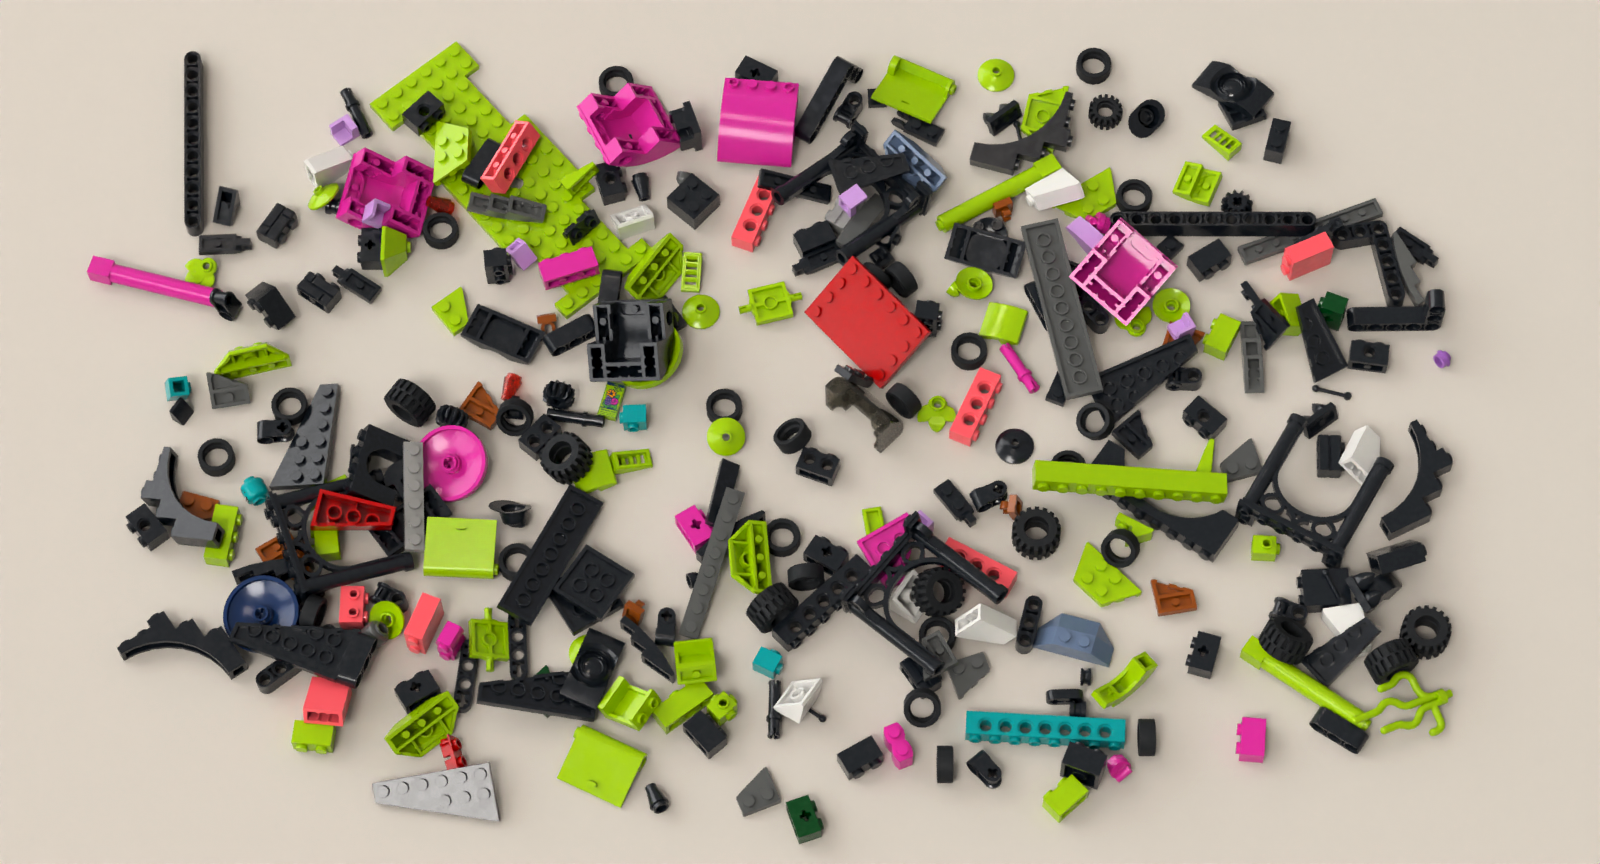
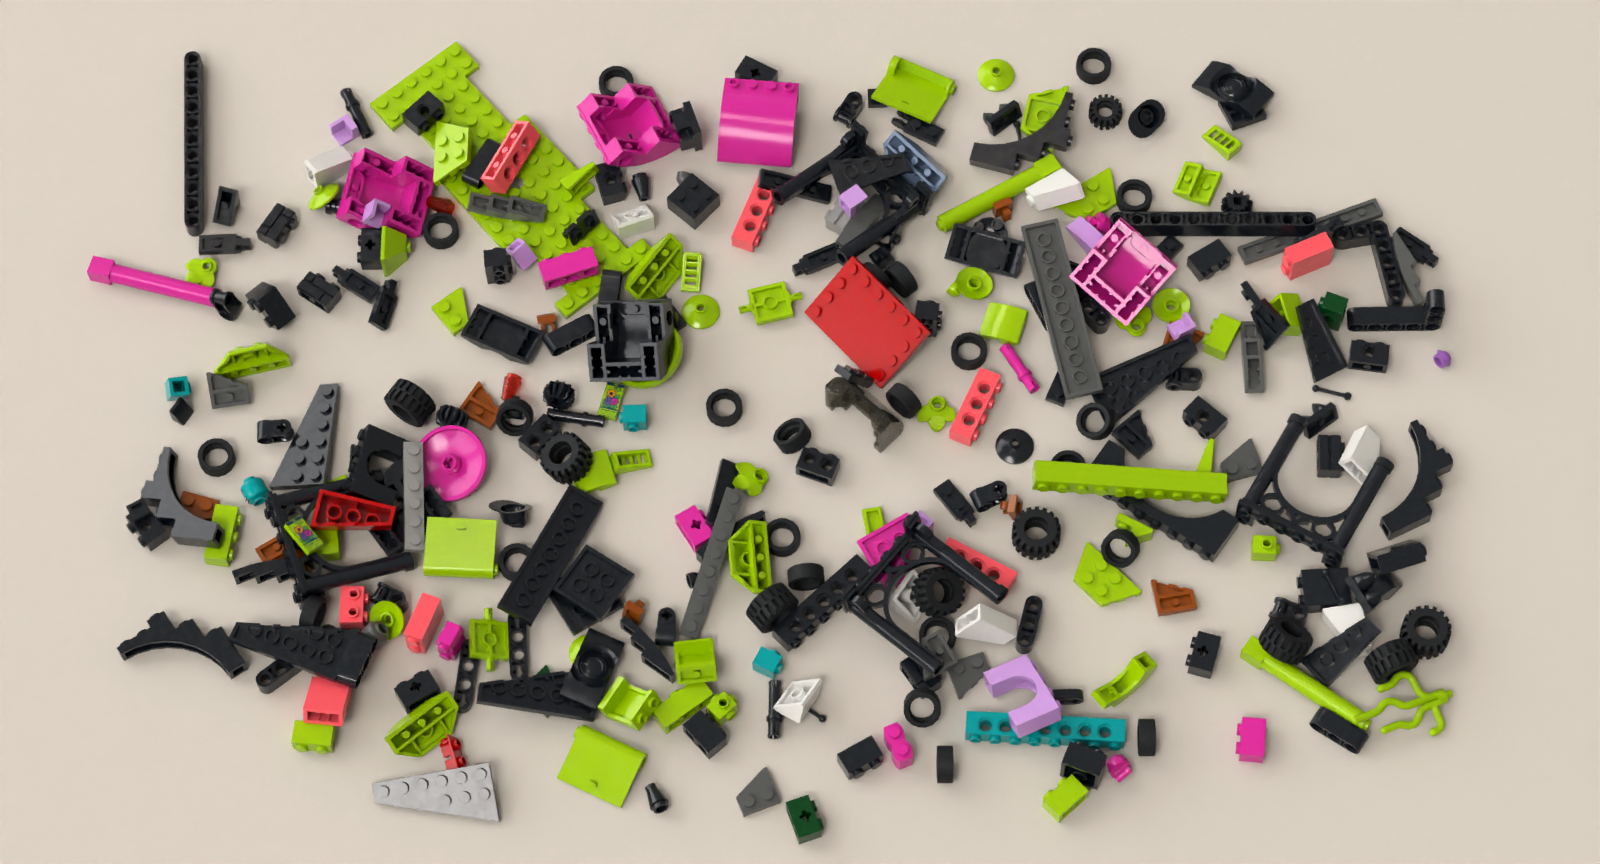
(139, 510): none -> black tile
(261, 601): dark blue dish -> none
(285, 394): black tyre -> none
(303, 535): none -> tile
(384, 305): none -> black hinge
(723, 426): lime dish -> none
(748, 478): none -> lime plate
(813, 238): black brick -> none
(822, 546): black brick -> none
(825, 97): black beam -> none
(983, 767): black piece -> none
(1023, 674): none -> lavender arch
(1075, 639): sand blue wedge -> none
(1077, 709): black wheel -> none
(1085, 677): black bush -> none
(1277, 140): black brick -> none

